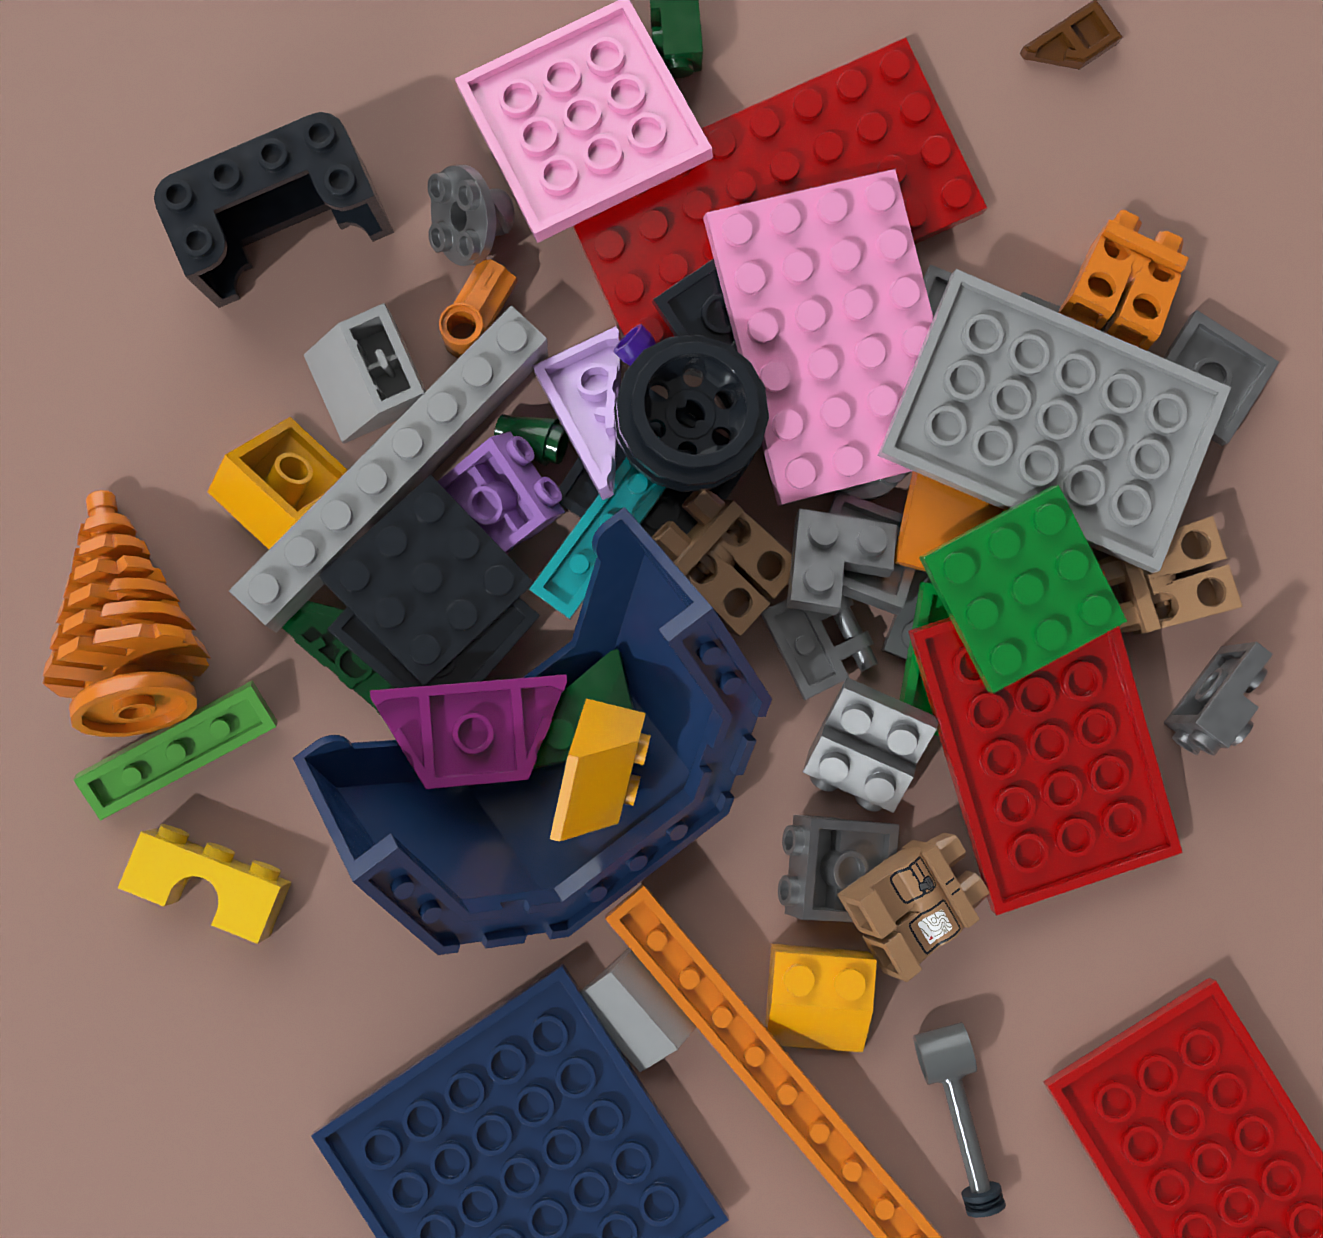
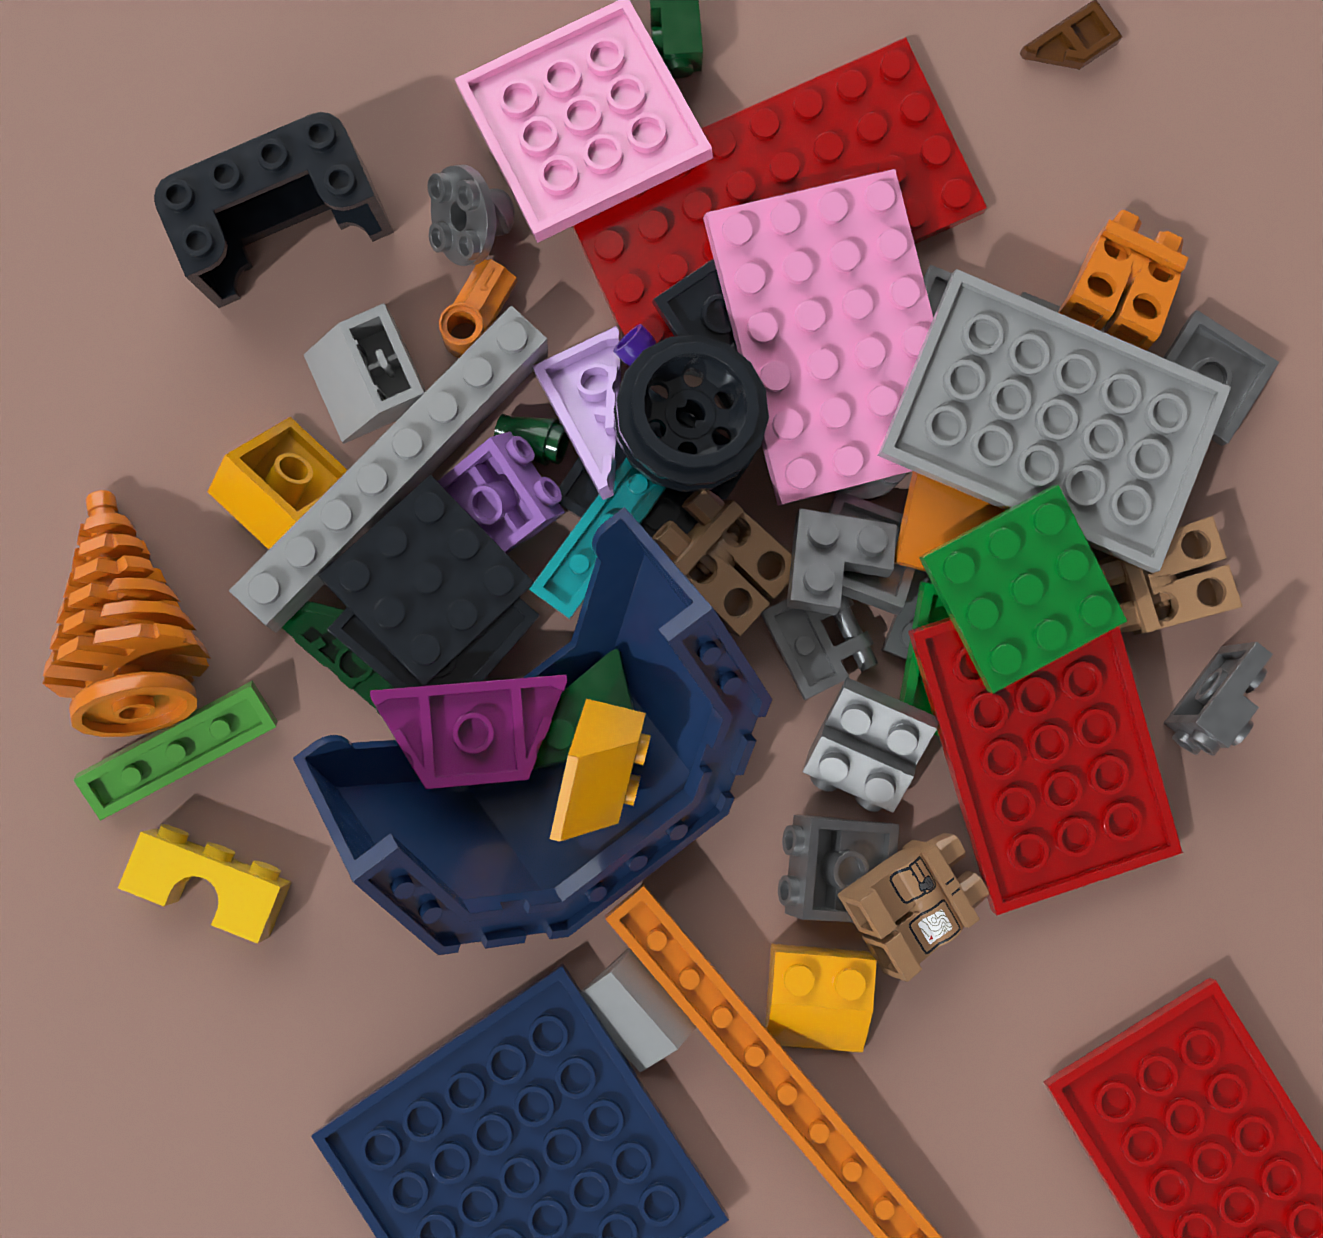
(946, 1058): dark grey piece -> none

